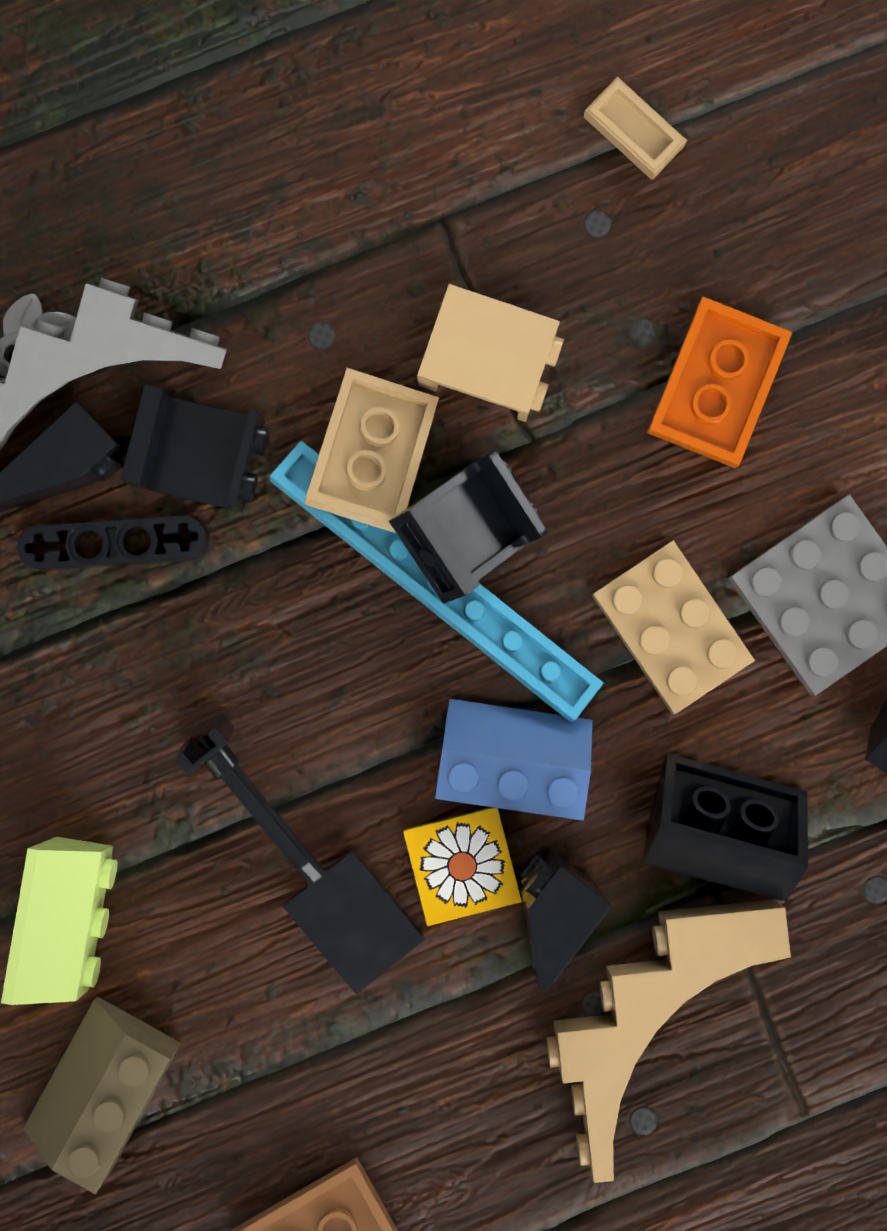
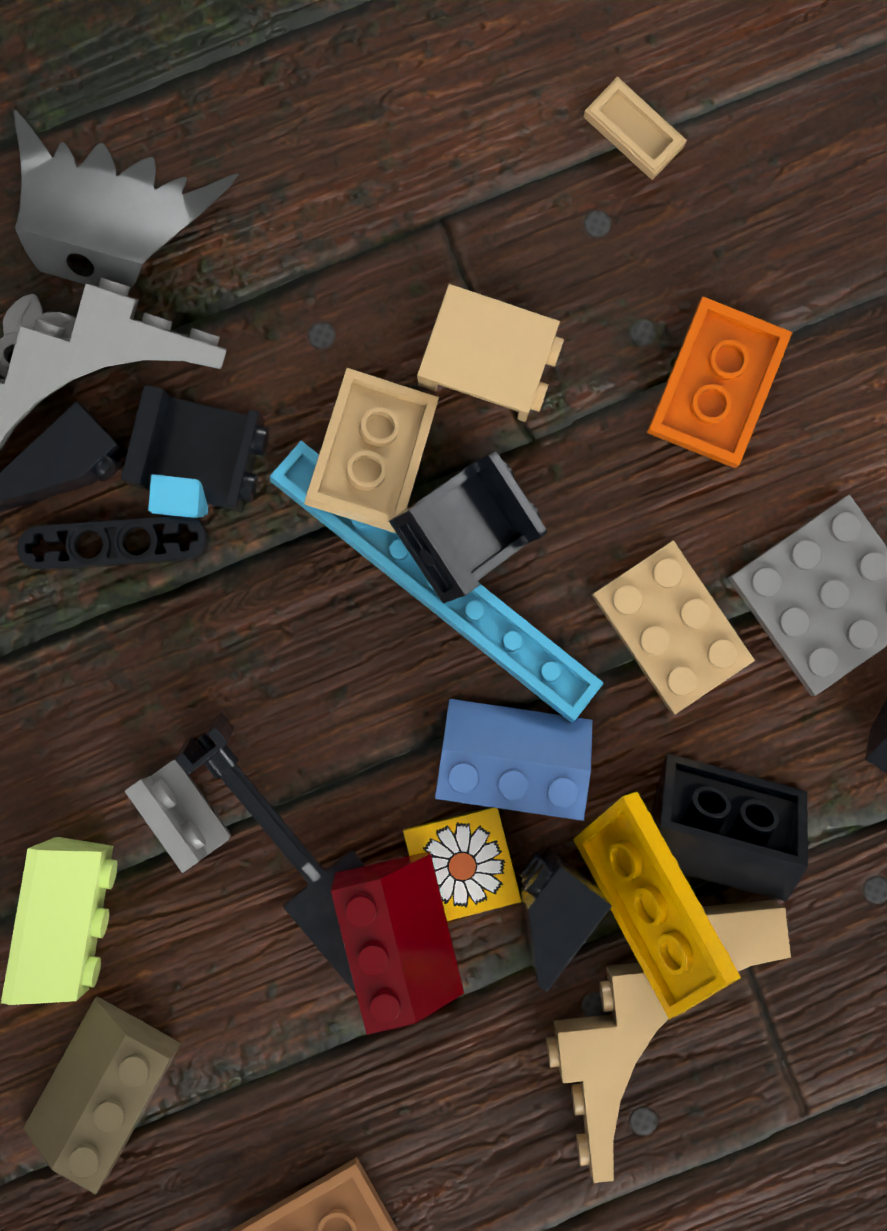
(96, 213): none -> dark grey piece
(177, 496): none -> medium azure slope
(178, 815): none -> light grey bracket
(396, 941): none -> dark red slope
(655, 906): none -> yellow plate

